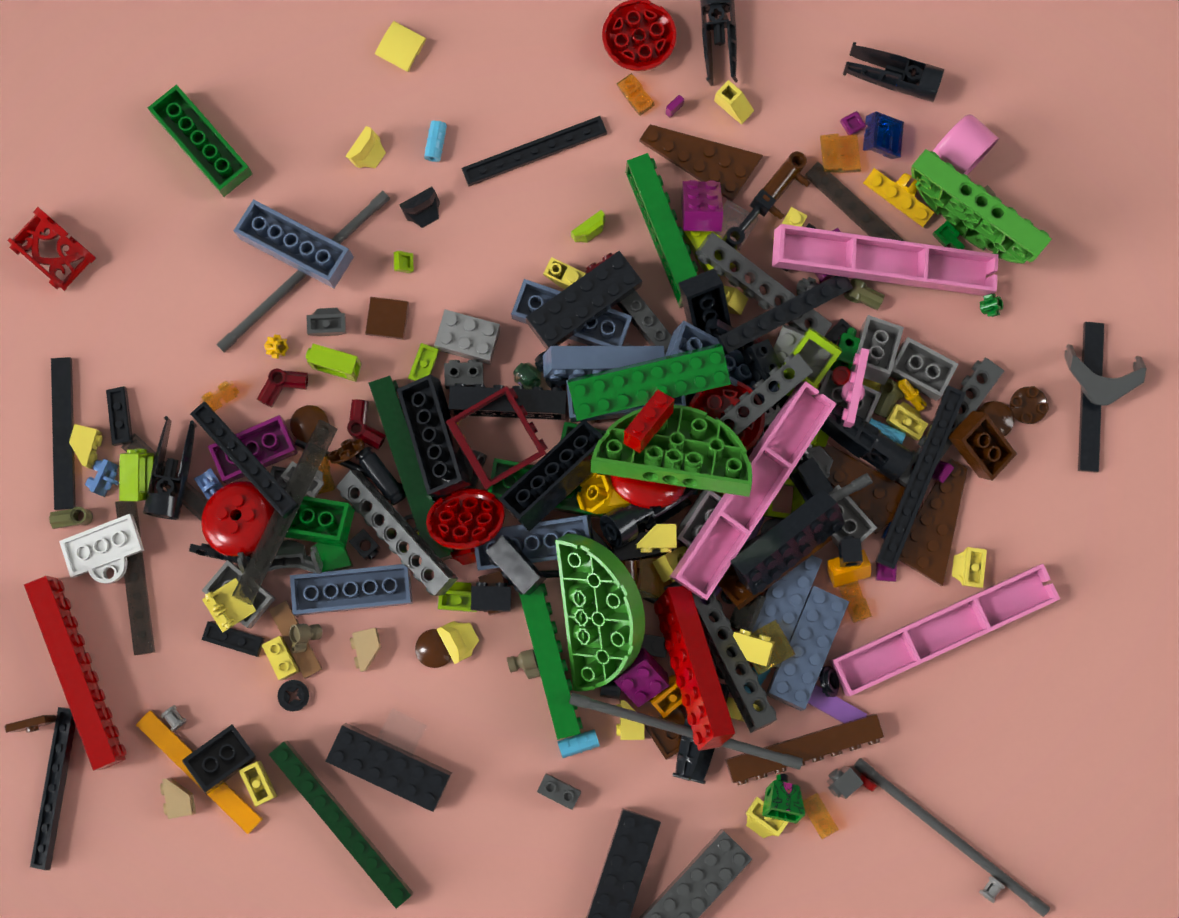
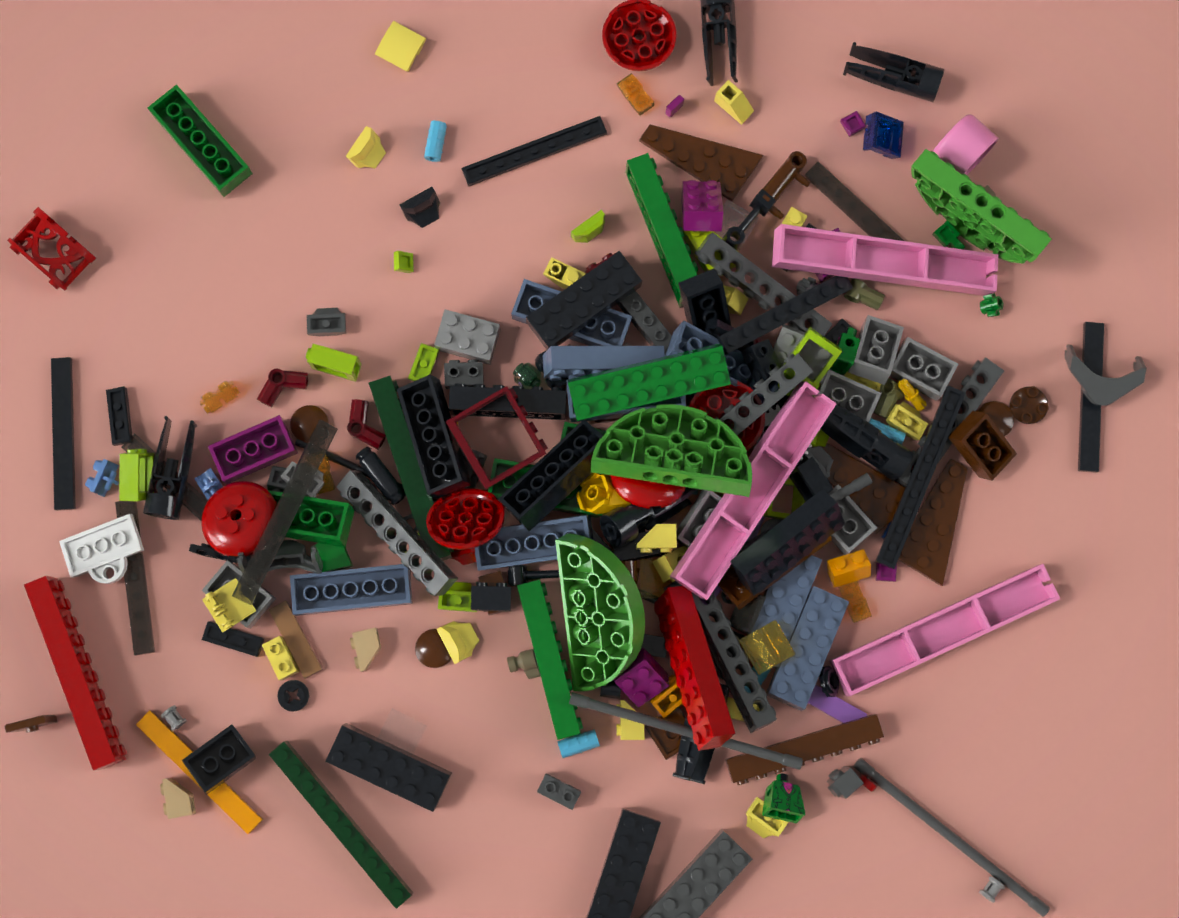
(53, 790): black plate -> none
(69, 517): olive piece -> none
(85, 444): light yellow slope -> none
(232, 337): dark grey piece -> none
(244, 460): black tile -> none
(258, 783): light yellow brick -> none
(276, 346): yellow gear -> none
(293, 243): sand blue brick -> none
(301, 634): dark tan piece -> none
(347, 451): reddish brown dish -> none
(357, 541): black brick -> none
(387, 318): reddish brown tile -> none
(515, 565): brick -> none
(648, 421): red brick -> none
(754, 648): light yellow slope -> none
(819, 816): clear yellow slope -> none
(840, 153): clear yellow slope -> none
(841, 375): red tile -> none
(850, 551): black brick -> none
(853, 390): bright pink plate -> none
(899, 195): yellow plate -> none
(942, 471): magenta tile -> none
(970, 567): light yellow slope -> none

